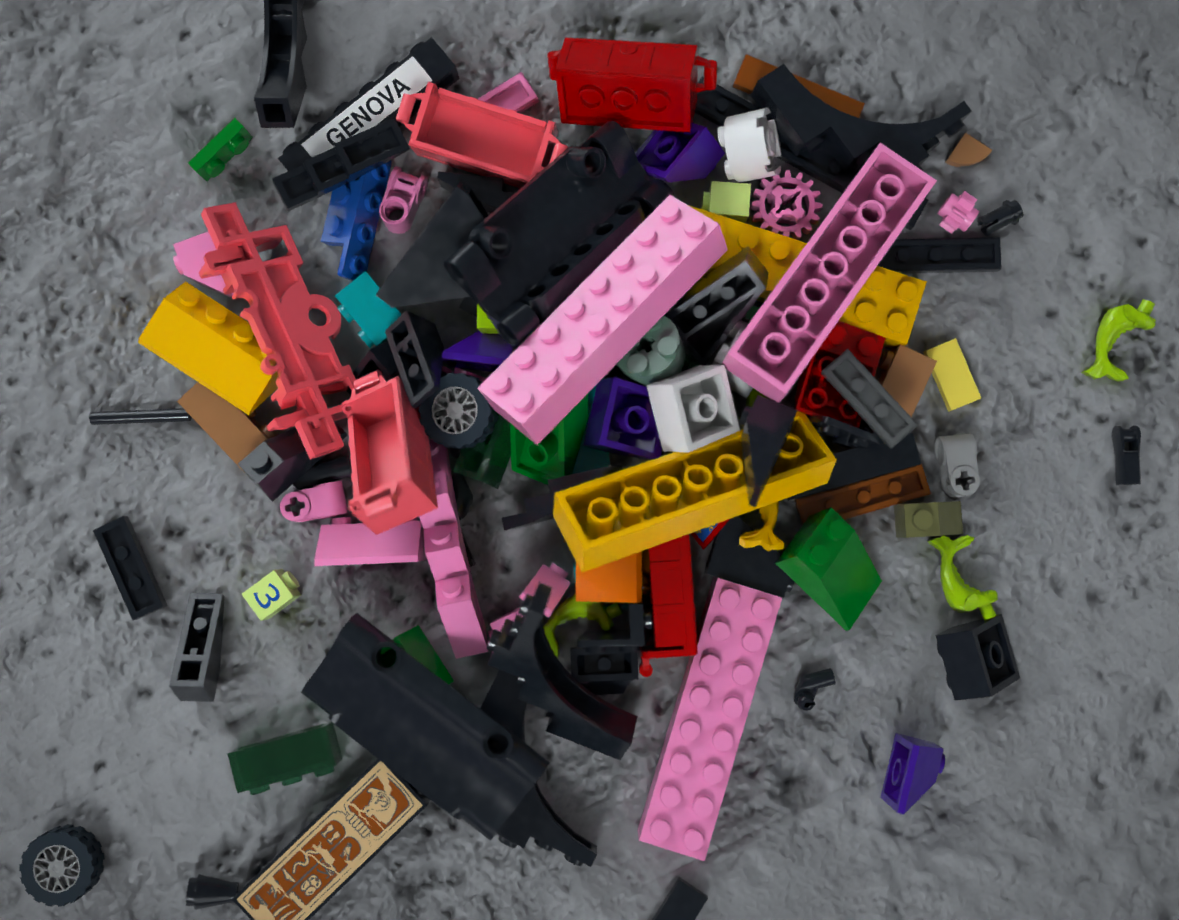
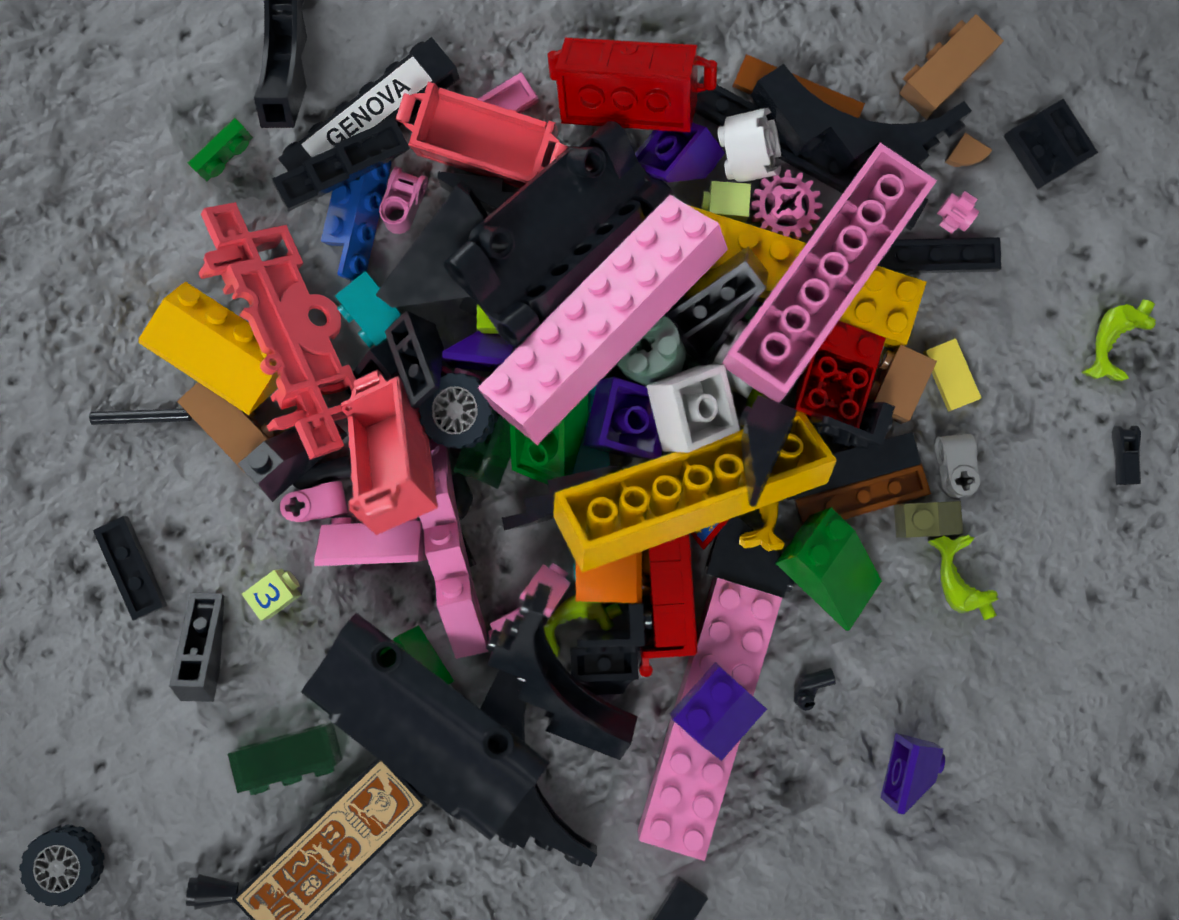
(190, 261): bright pink slope -> none
(717, 712): none -> dark purple slope
(869, 399): dark grey tile -> none
(949, 65): none -> medium nougat brick
(977, 658): black slope -> none
(1006, 214): black pin -> none
(1050, 144): none -> black slope

